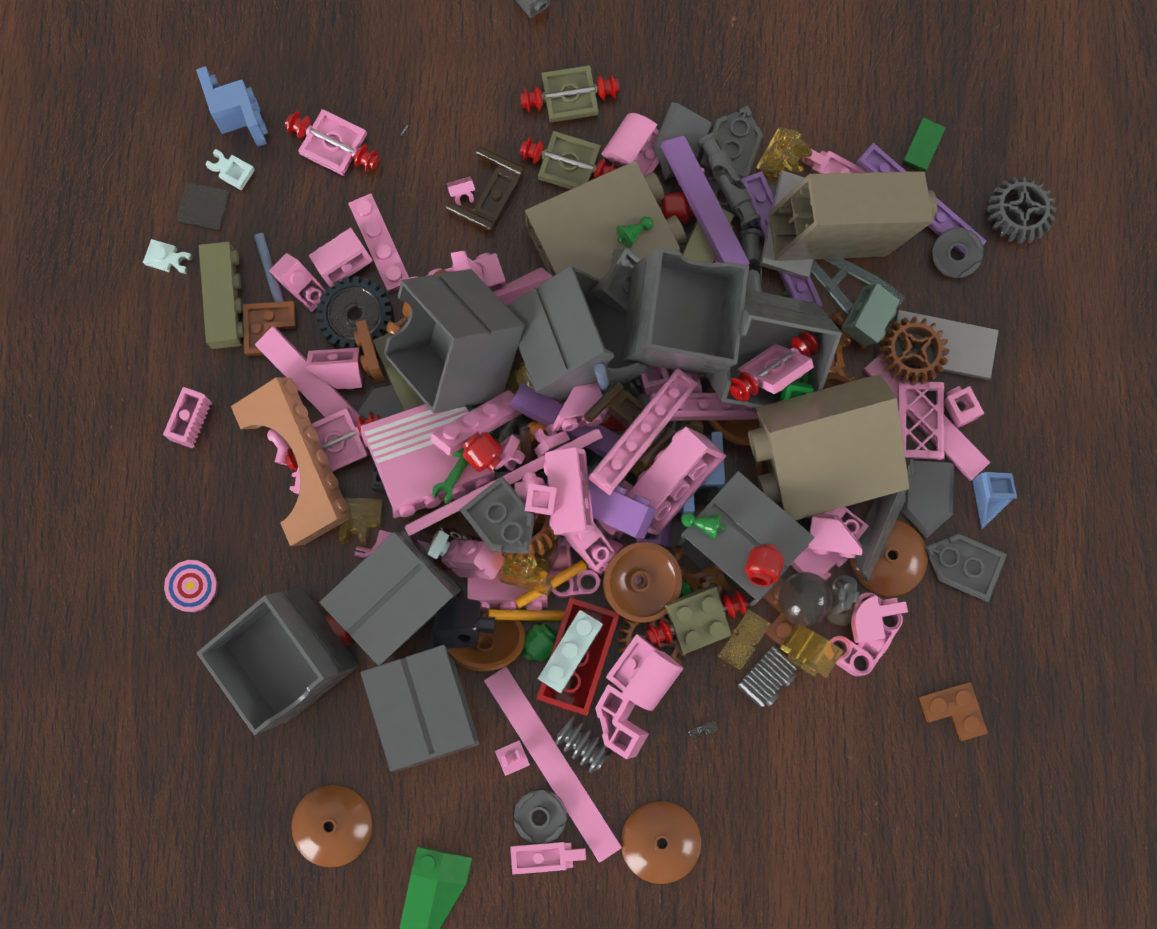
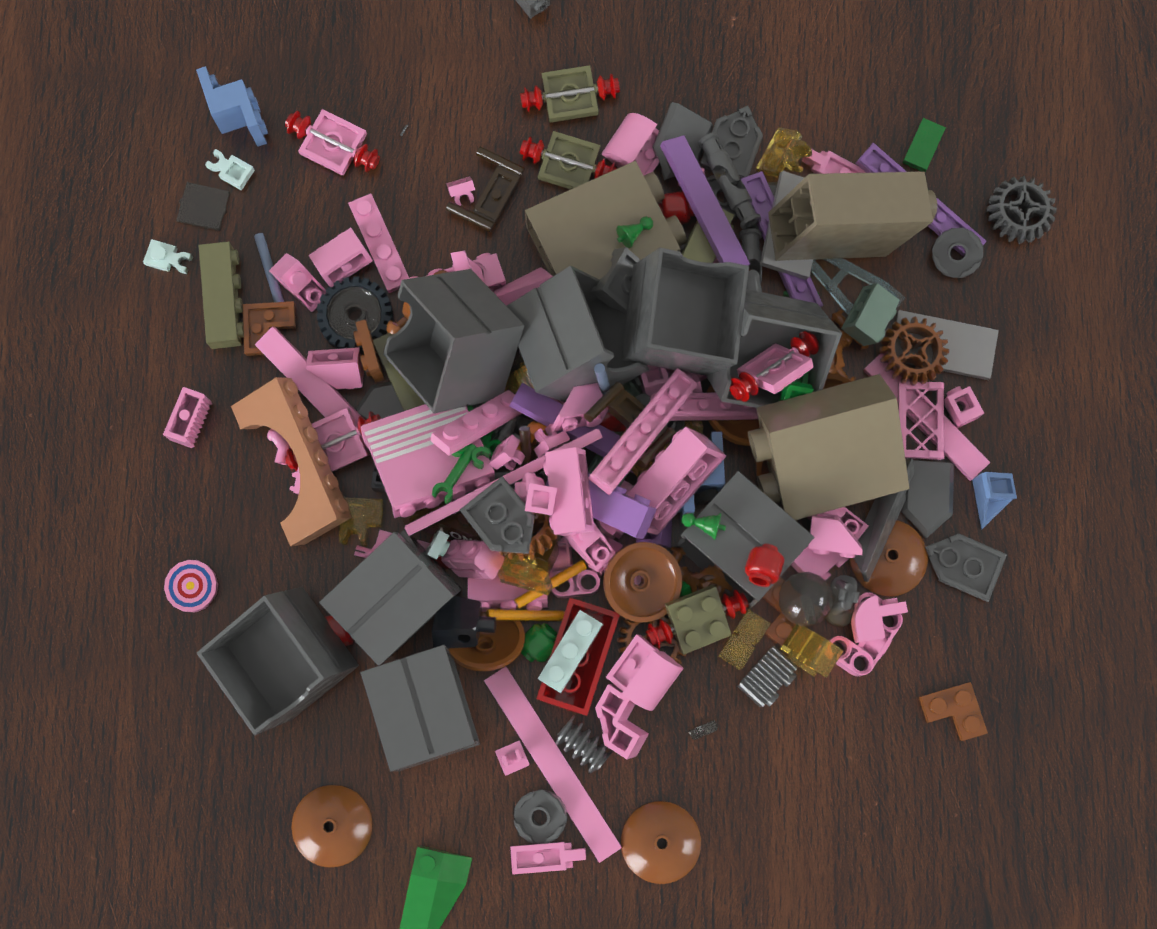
(482, 451): red head -> none

